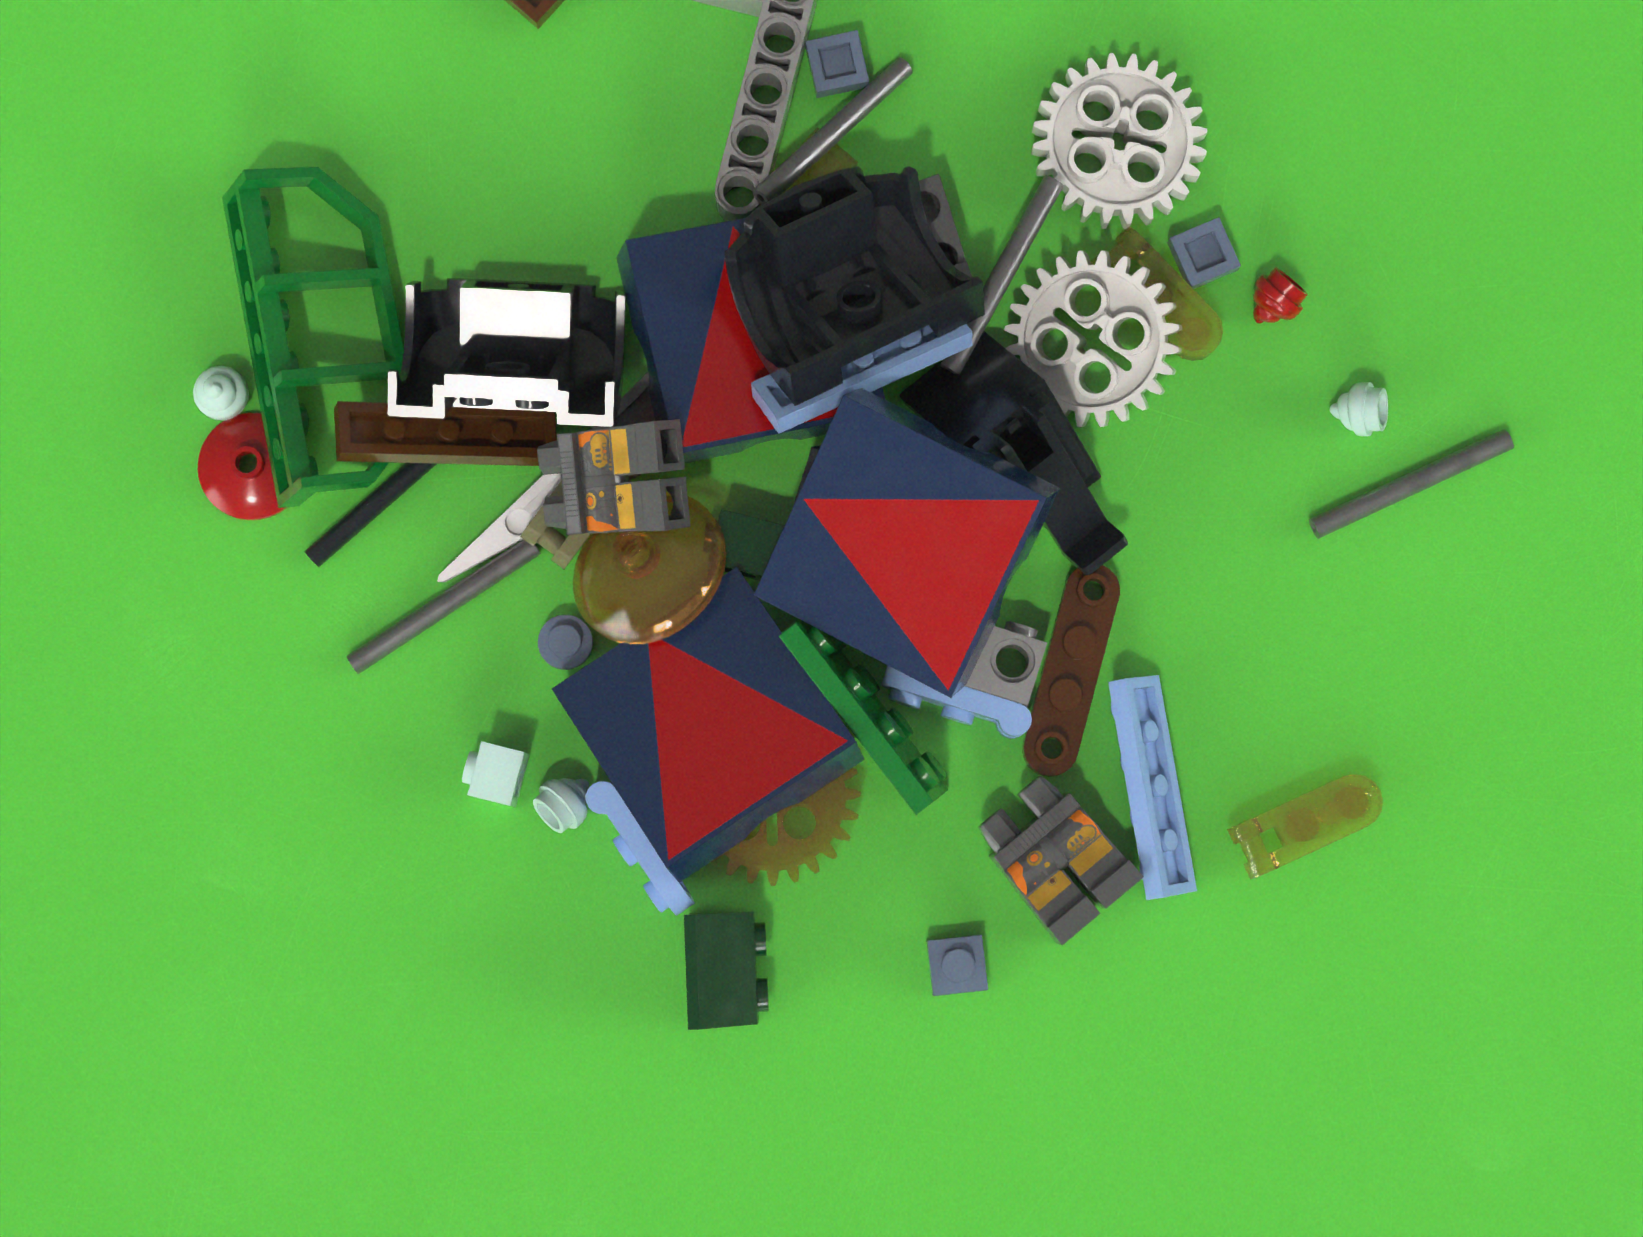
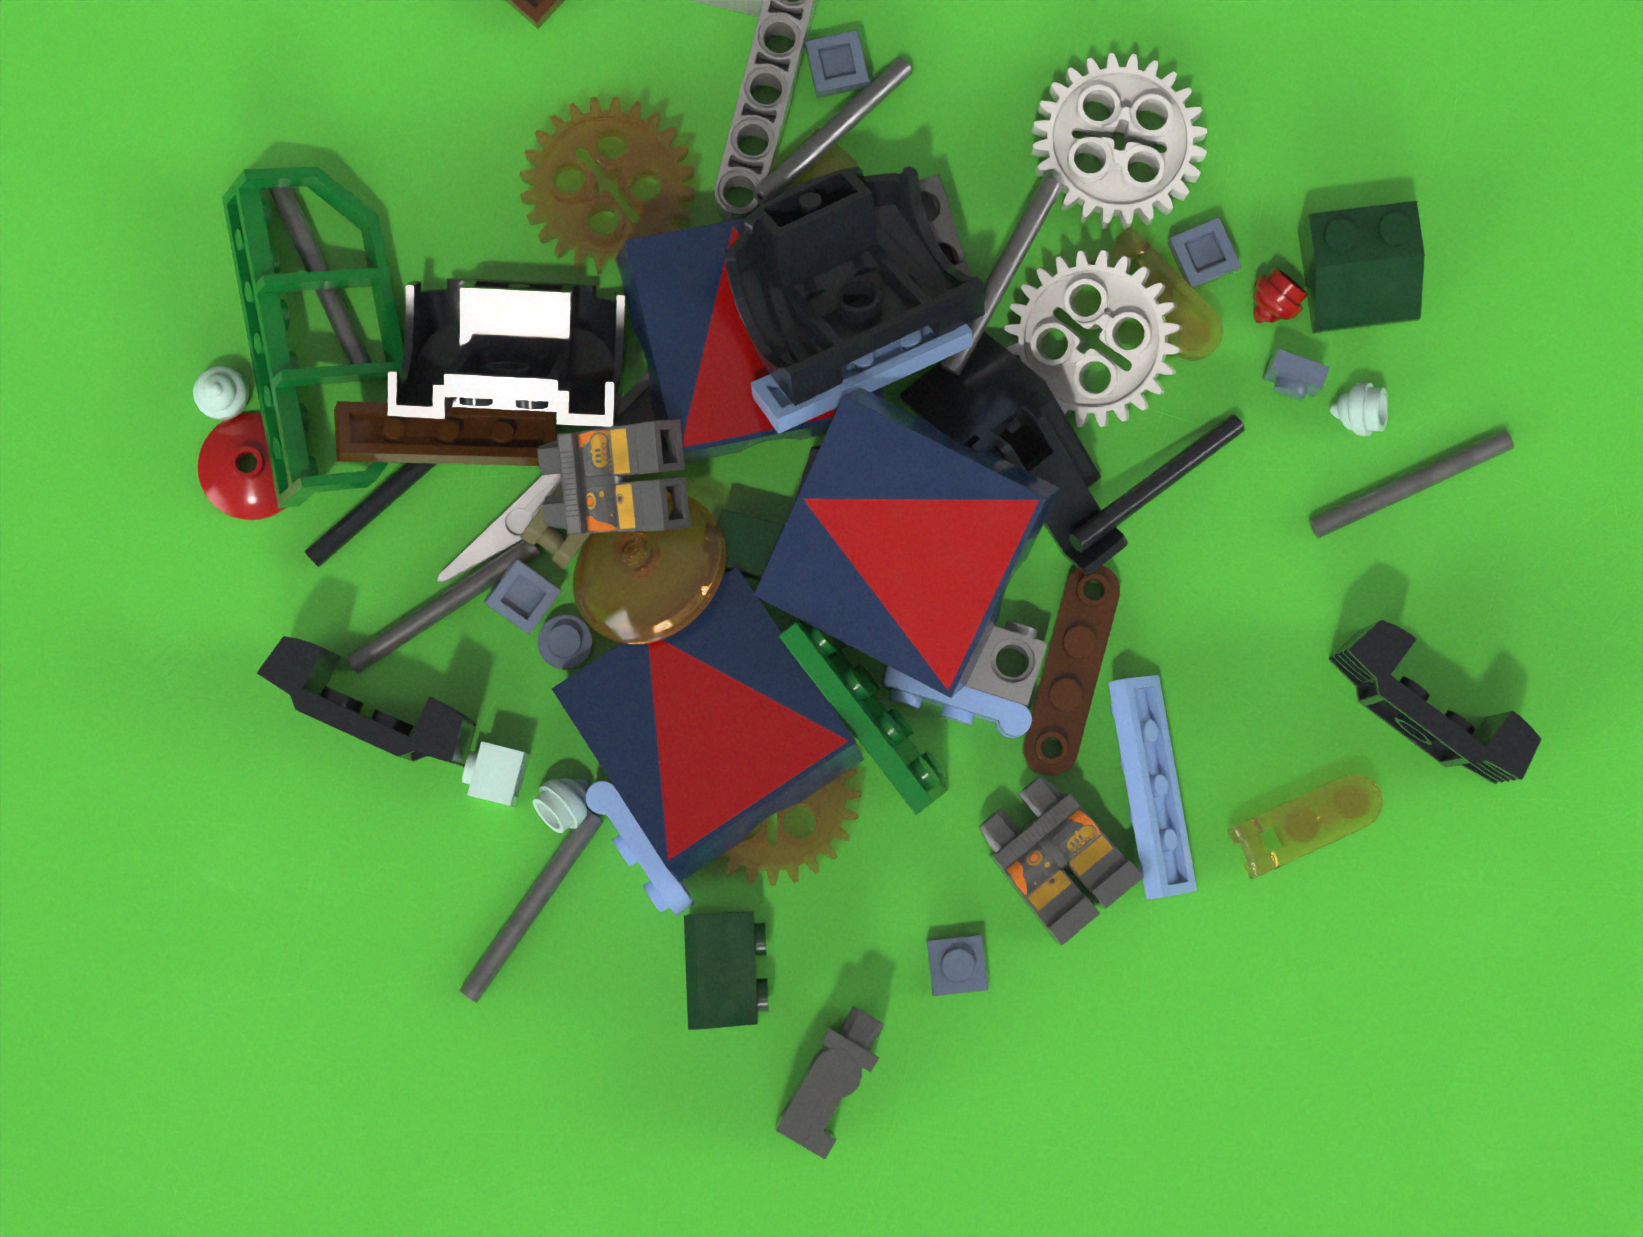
(304, 672): none -> black plate
(314, 261): none -> flat silver piece
(522, 595): none -> sand blue plate
(530, 907): none -> flat silver piece
(646, 156): none -> clear orange gear
(829, 1078): none -> dark grey hips
(1156, 483): none -> black bar
(1295, 375): none -> sand blue plate
(1363, 266): none -> dark green slope
(1497, 749): none -> black plate

